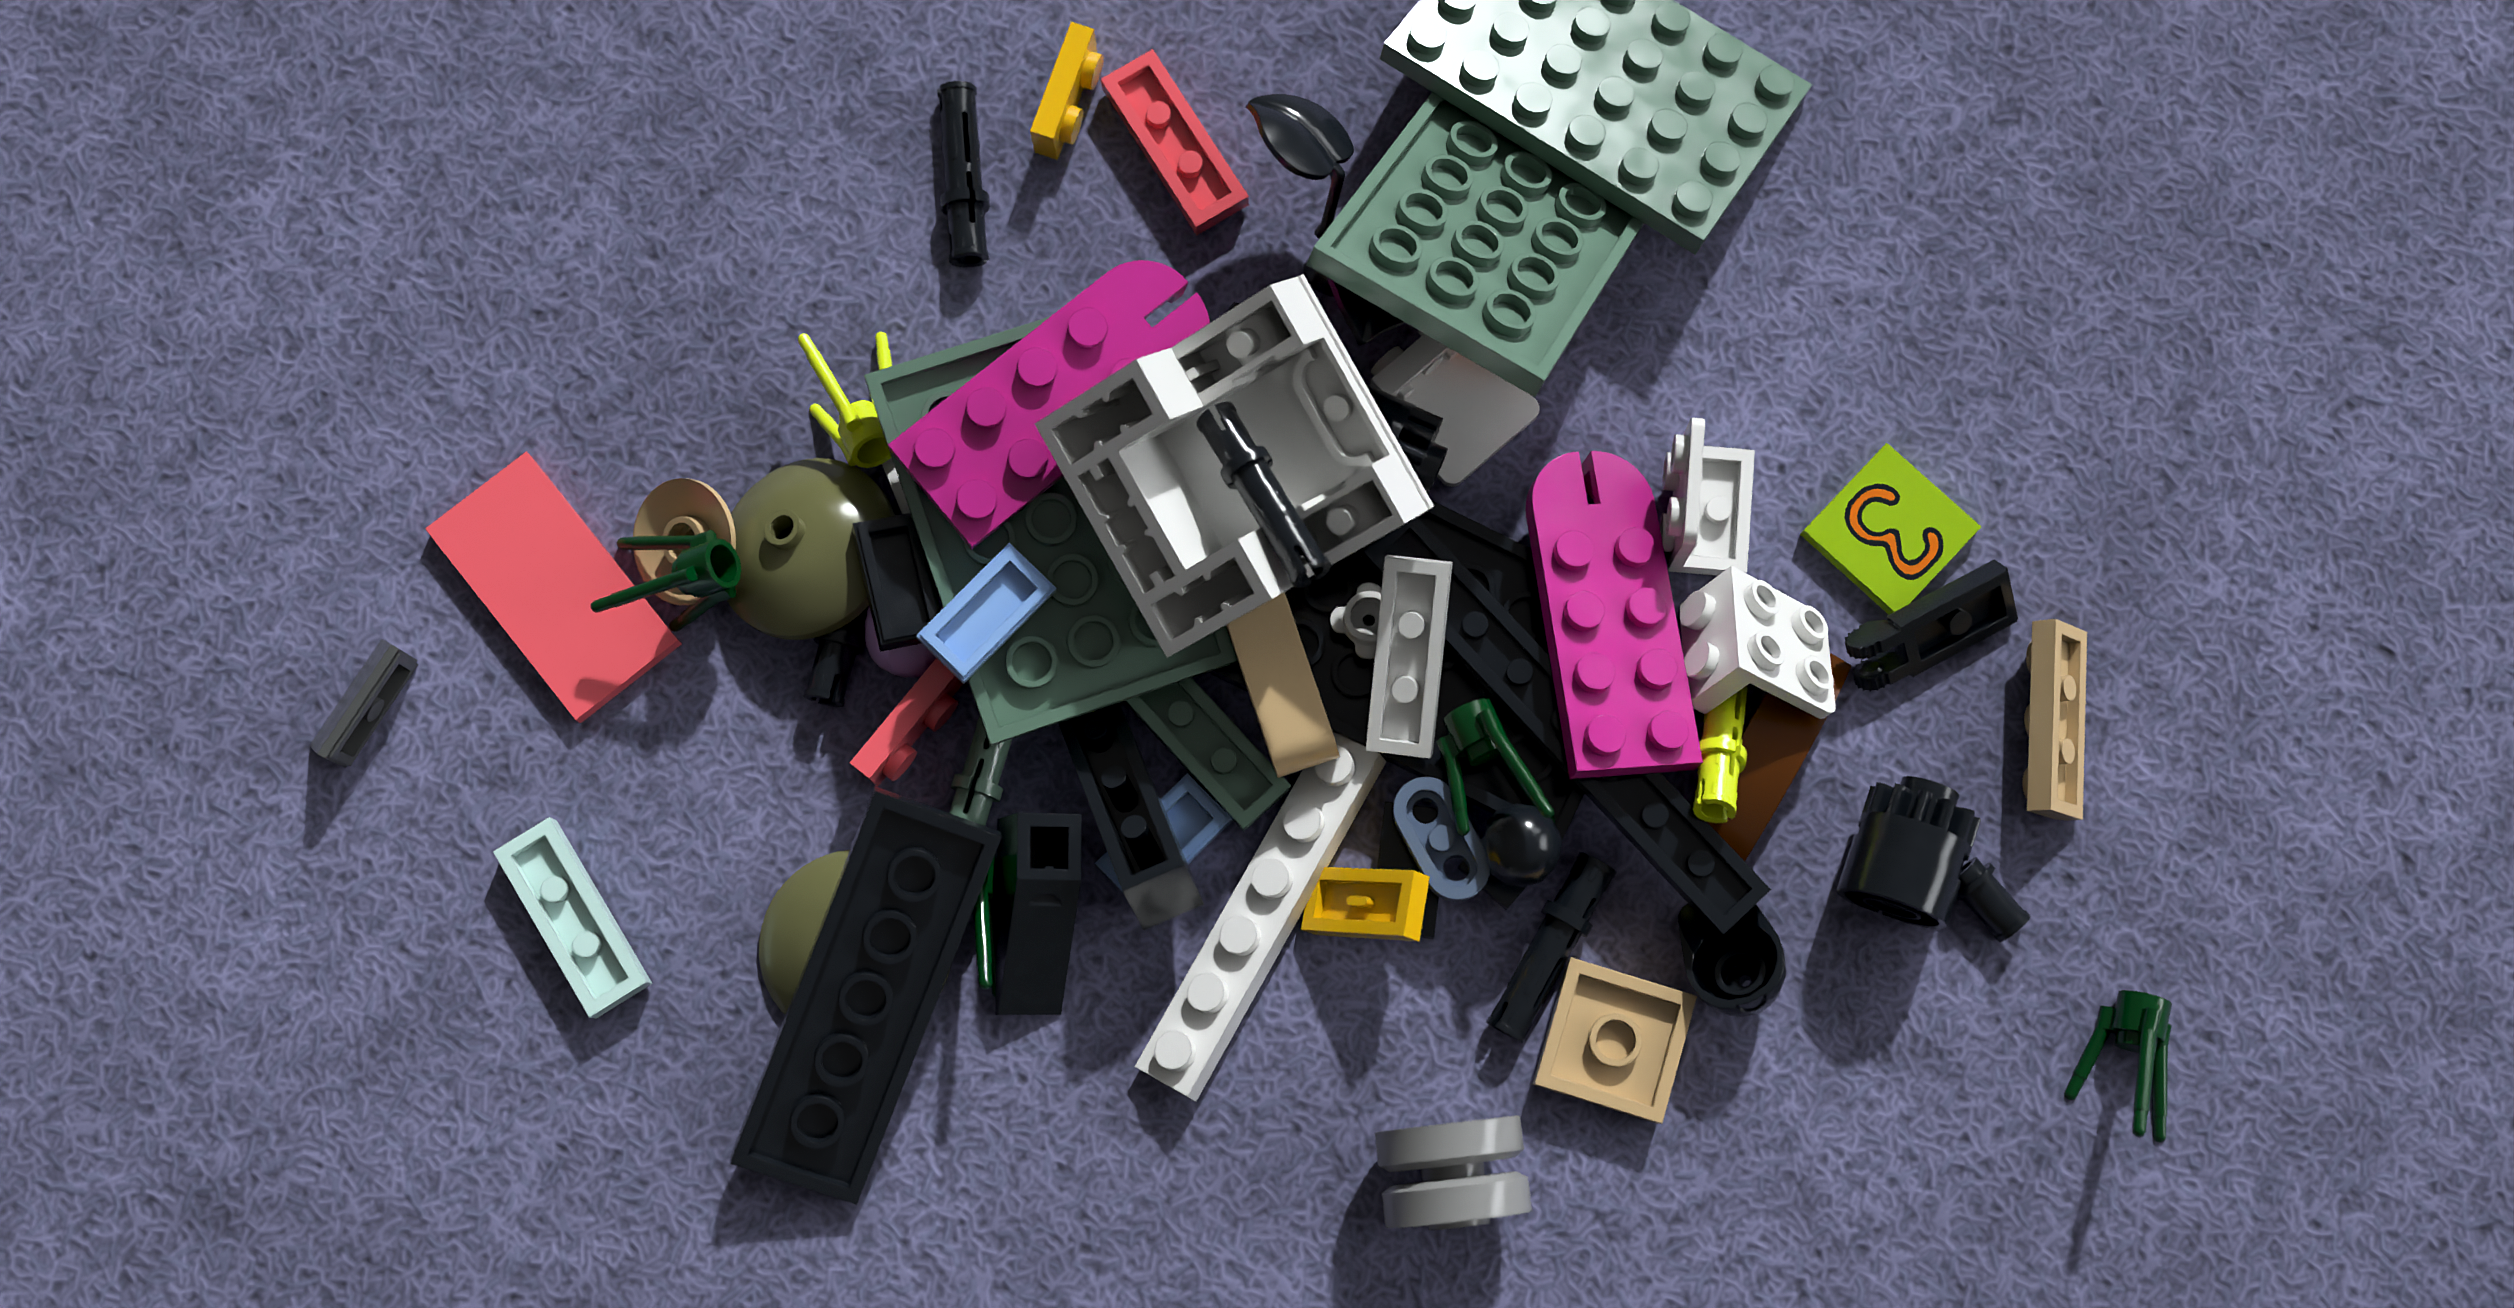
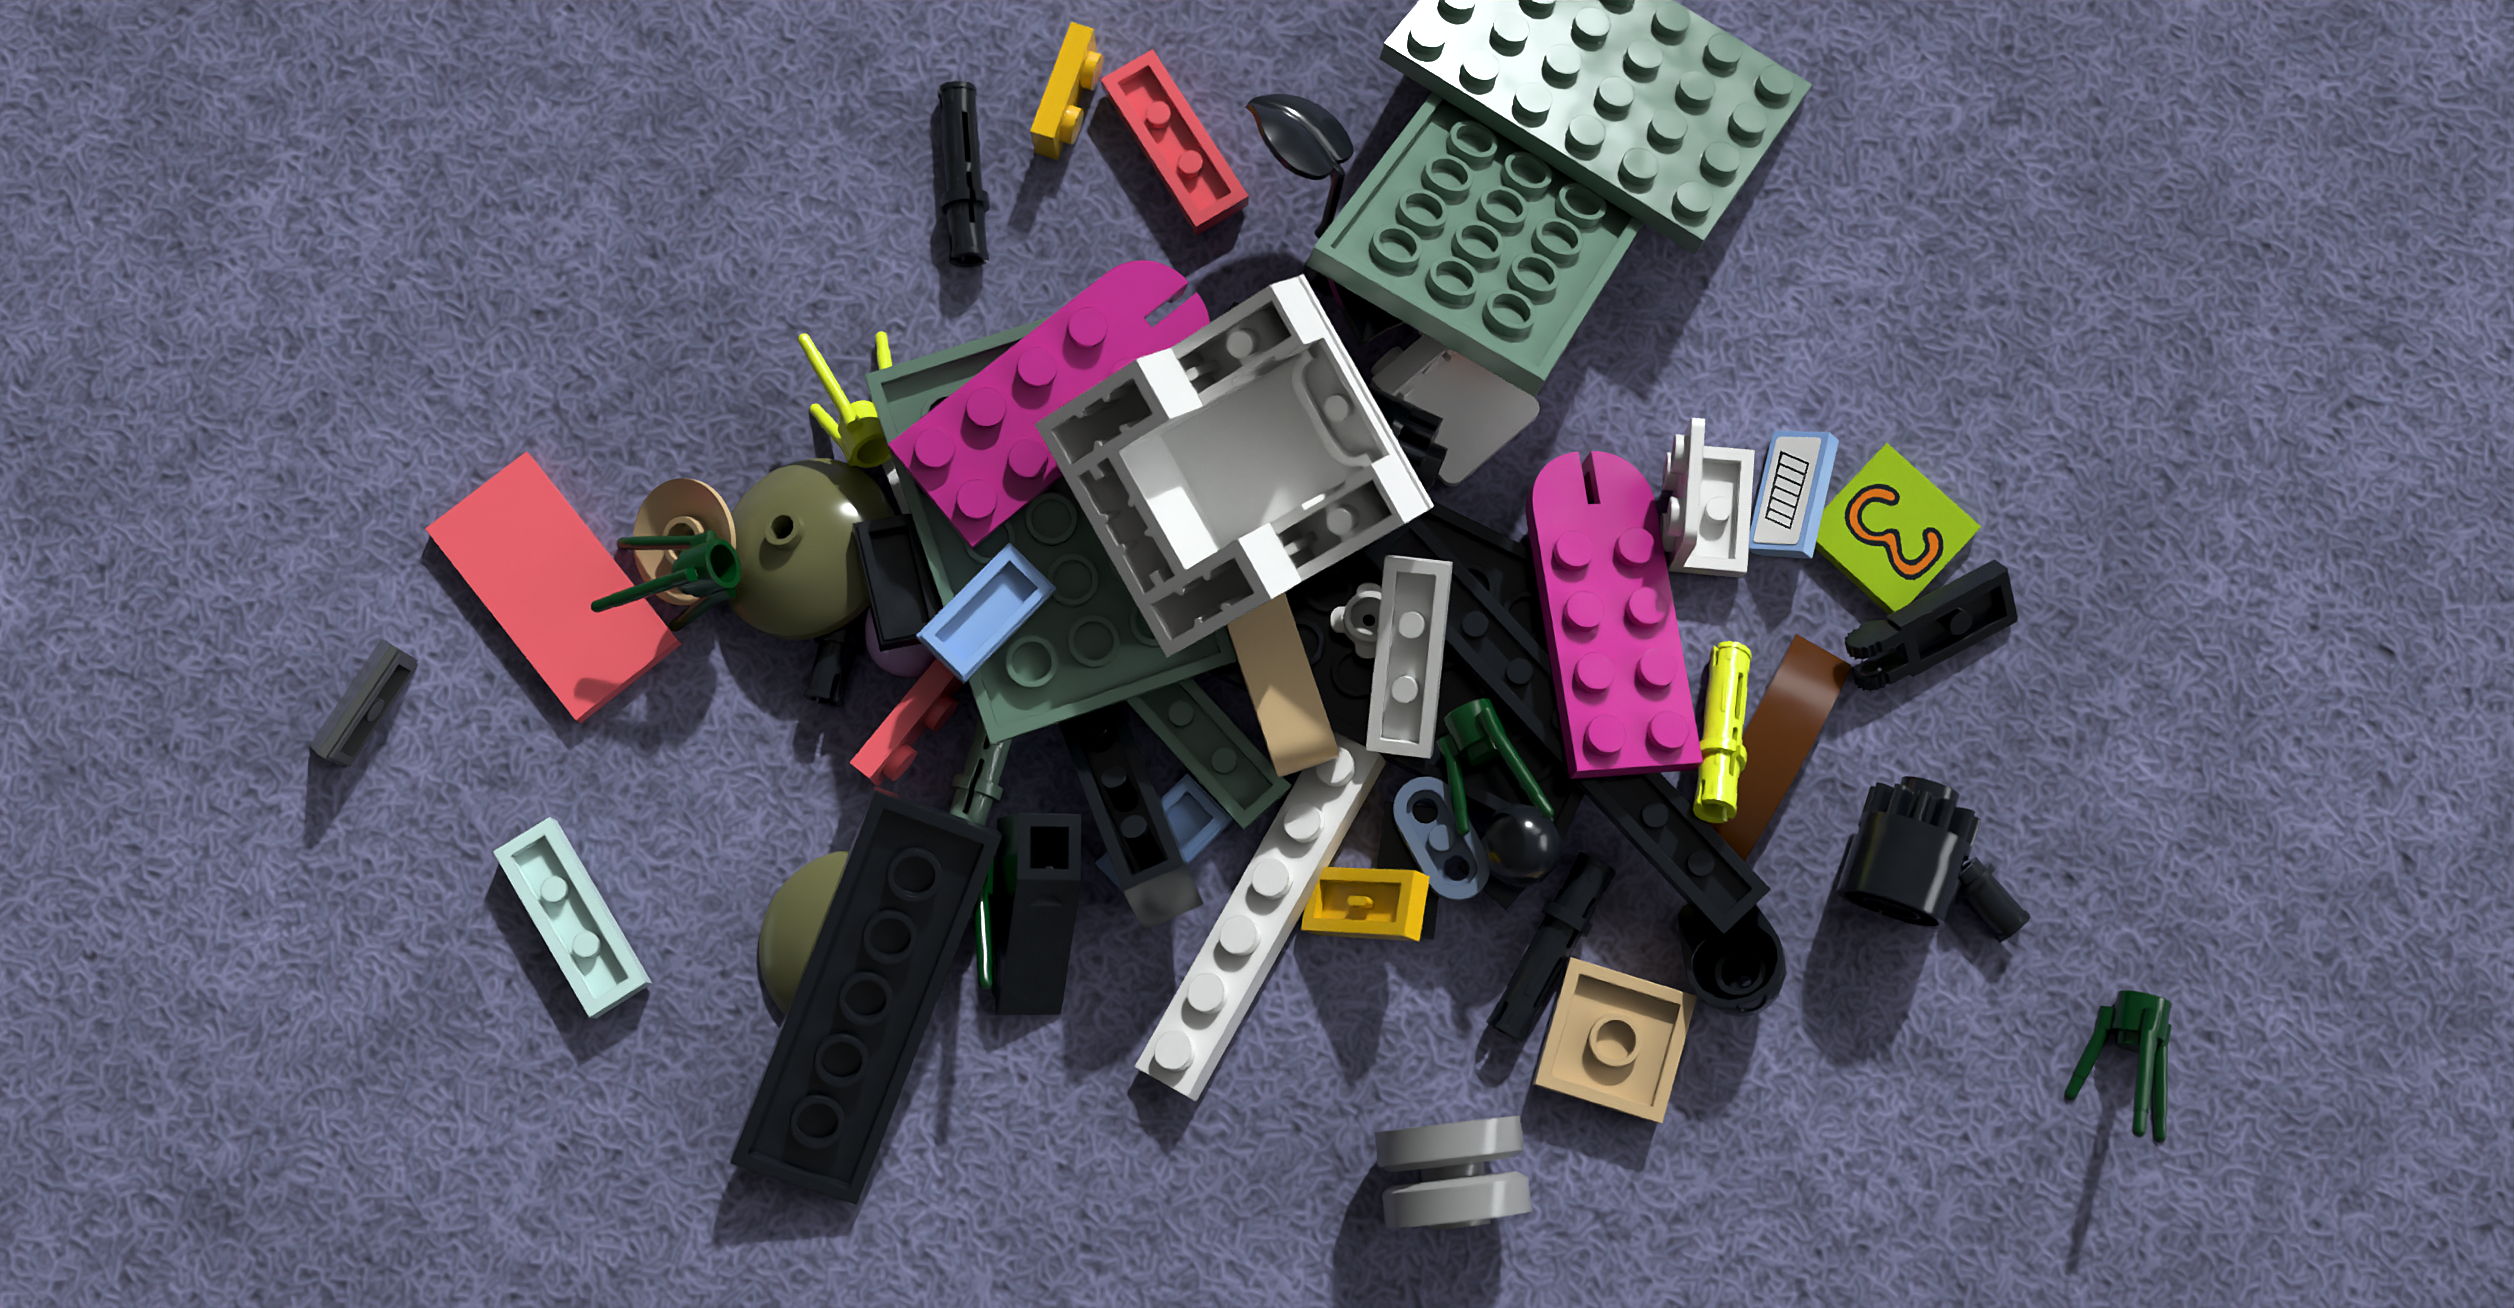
(1249, 471): black pin -> none
(1753, 634): white bracket -> none
(1792, 494): none -> tile
(2056, 720): tan plate -> none

